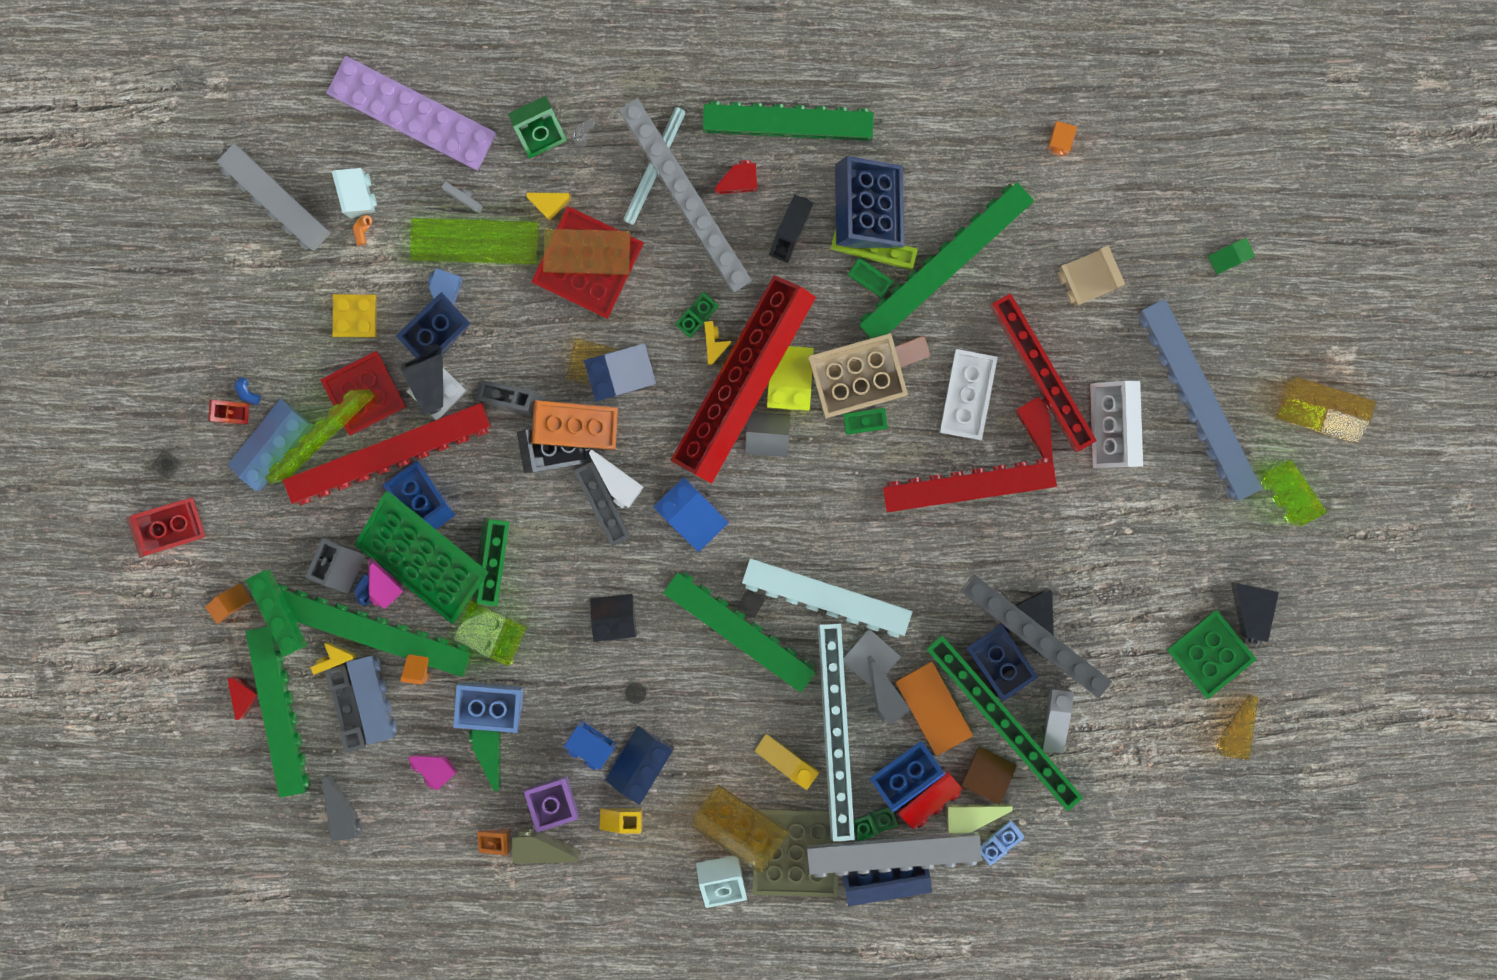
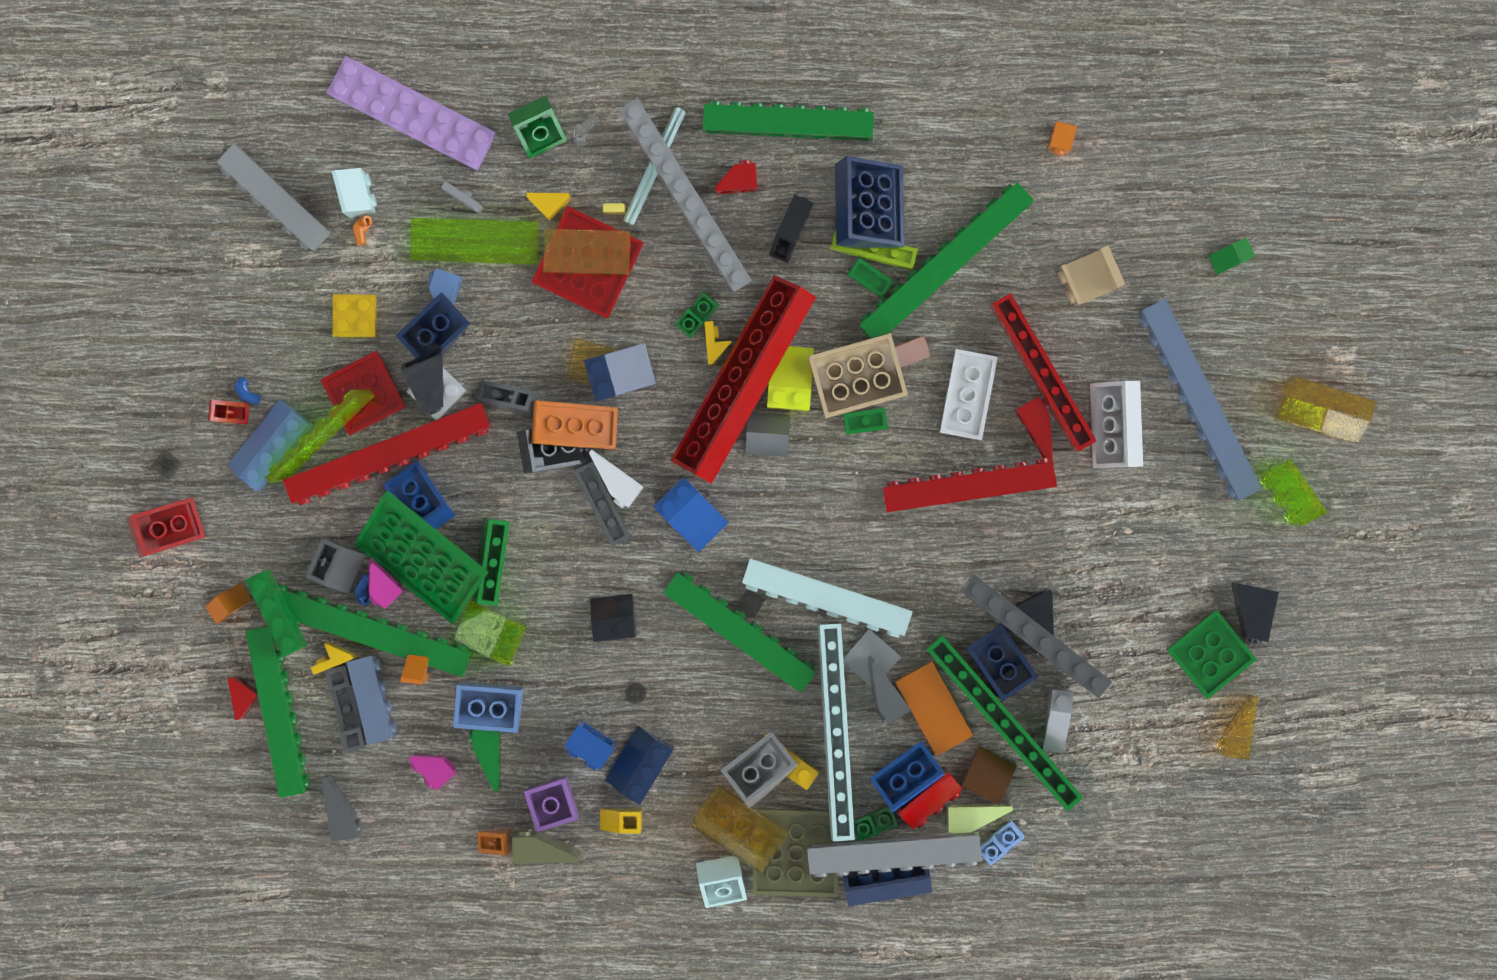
(614, 208): none -> light yellow tile
(759, 769): none -> light grey slope

